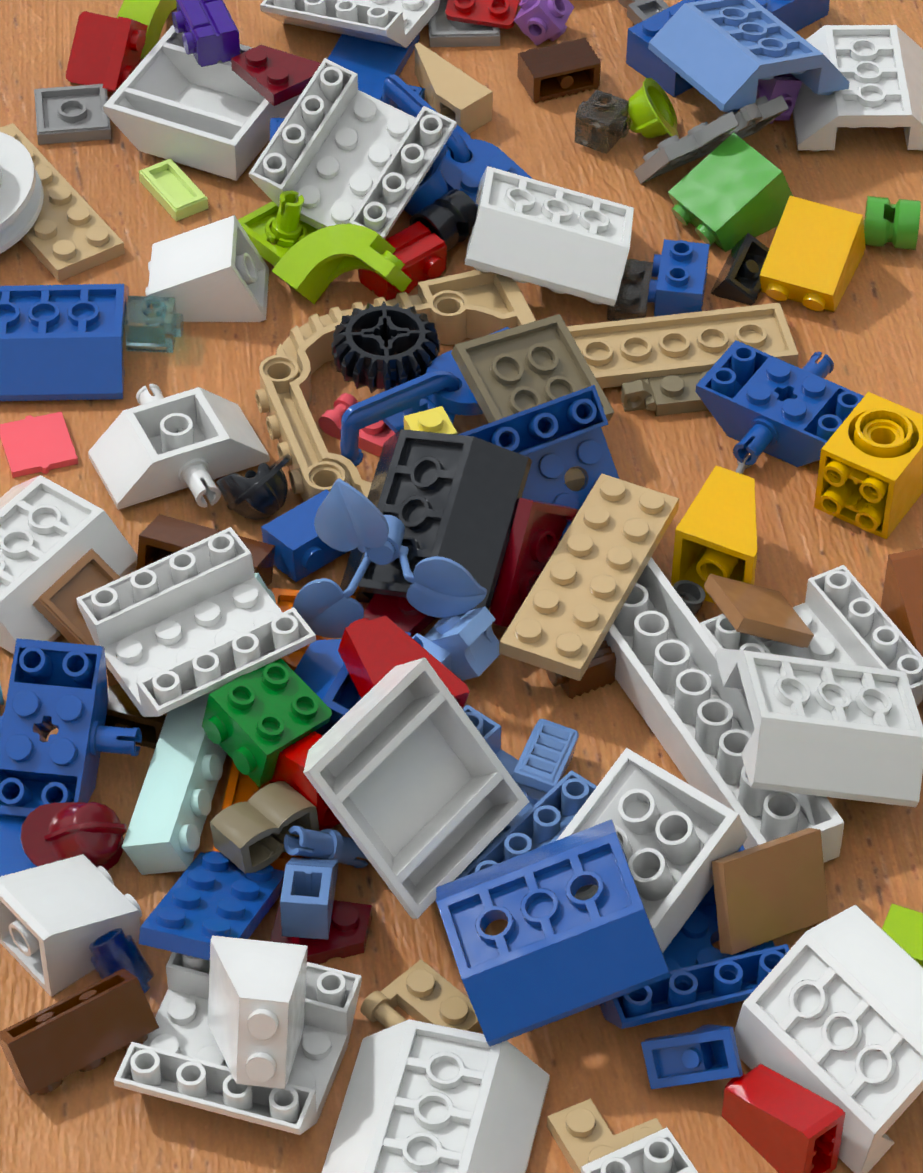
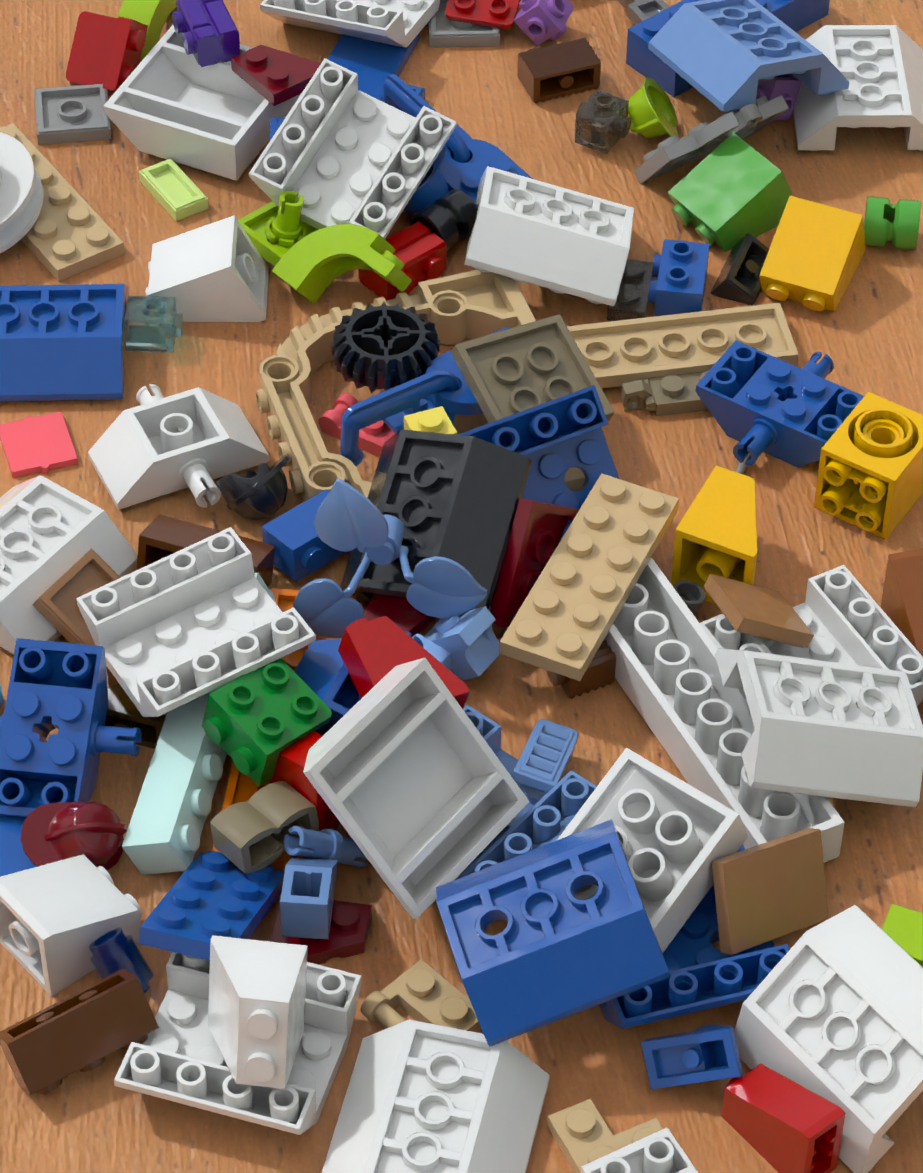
(452, 90): tan slope -> none

